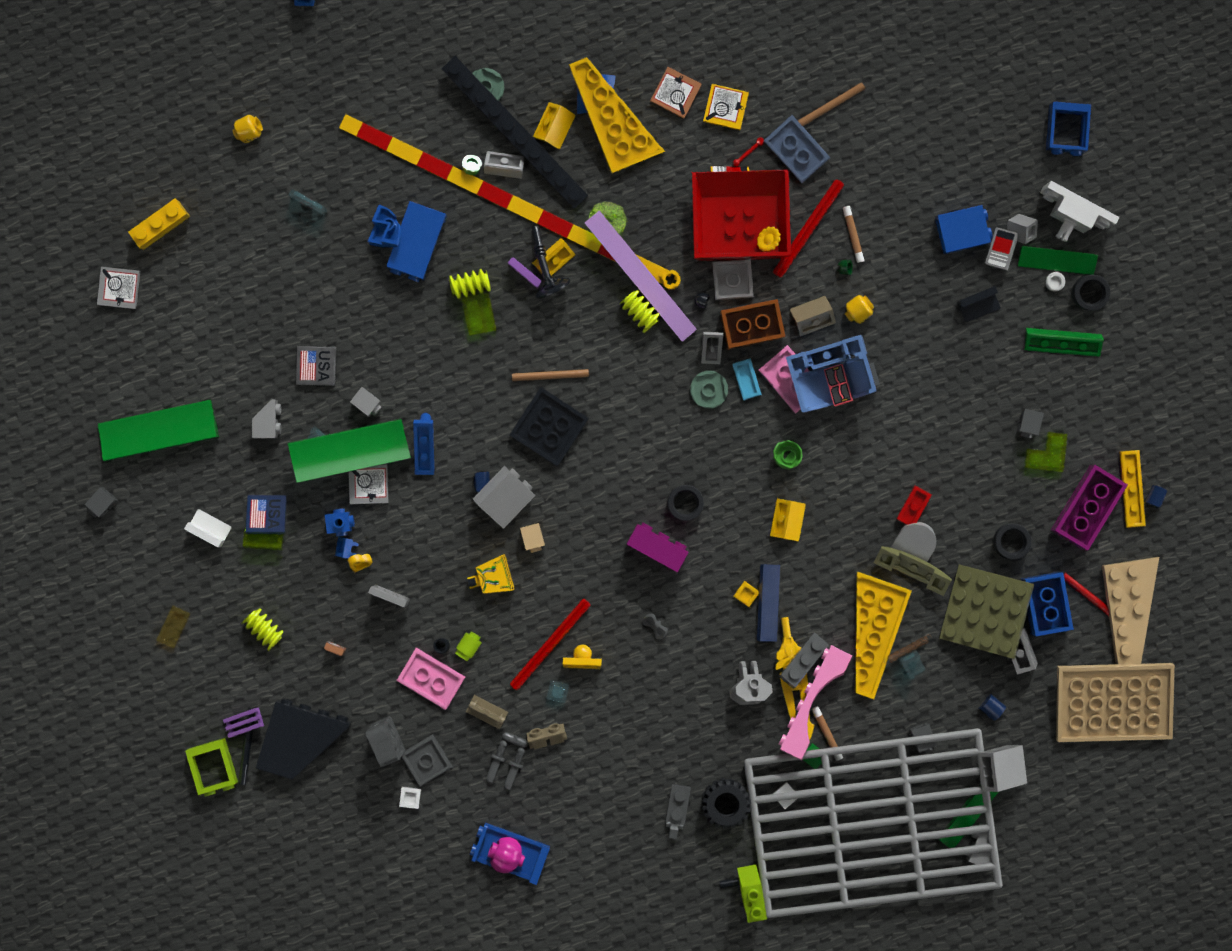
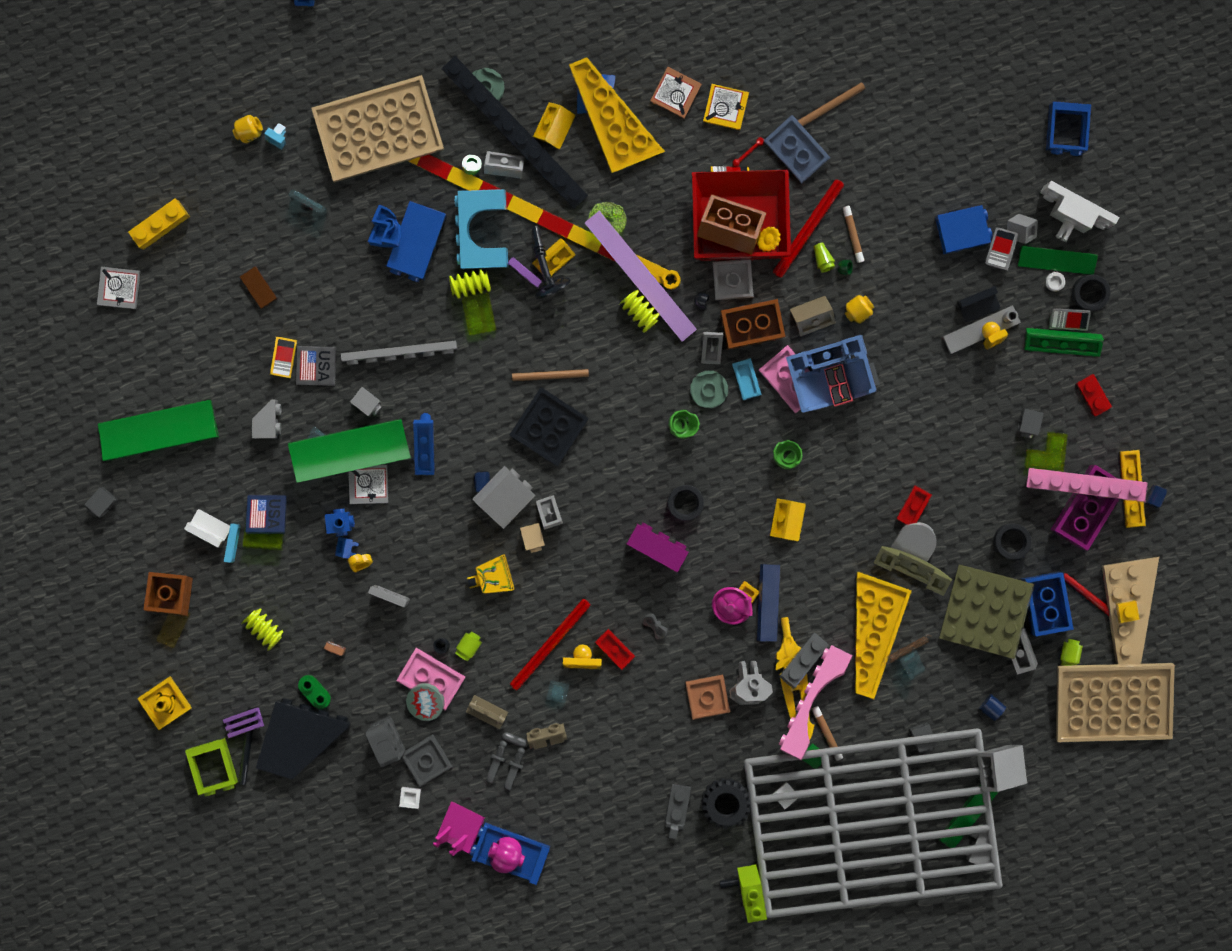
(158, 707): none -> yellow plate
(168, 593): none -> dark orange brick
(232, 543): none -> medium azure tile
(258, 287): none -> reddish brown tile
(276, 136): none -> medium azure tile
(283, 357): none -> slope
(315, 691): none -> green plate
(377, 128): none -> tan plate
(407, 351): none -> light grey plate
(425, 702): none -> tile
(459, 828): none -> dark pink plate
(470, 204): none -> medium azure arch
(549, 512): none -> light grey slope
(615, 649): none -> red plate
(676, 426): none -> bright green hair
(707, 697): none -> nougat tile
(731, 224): none -> dark orange brick
(732, 605): none -> dark pink piece
(823, 258): none -> lime cone
(973, 333): none -> light grey piece
(993, 334): none -> yellow tile
(1069, 319): none -> slope
(1071, 653): none -> lime brick
(1087, 485): none -> bright pink arch
(1094, 395): none -> red plate
(1127, 611): none -> yellow plate

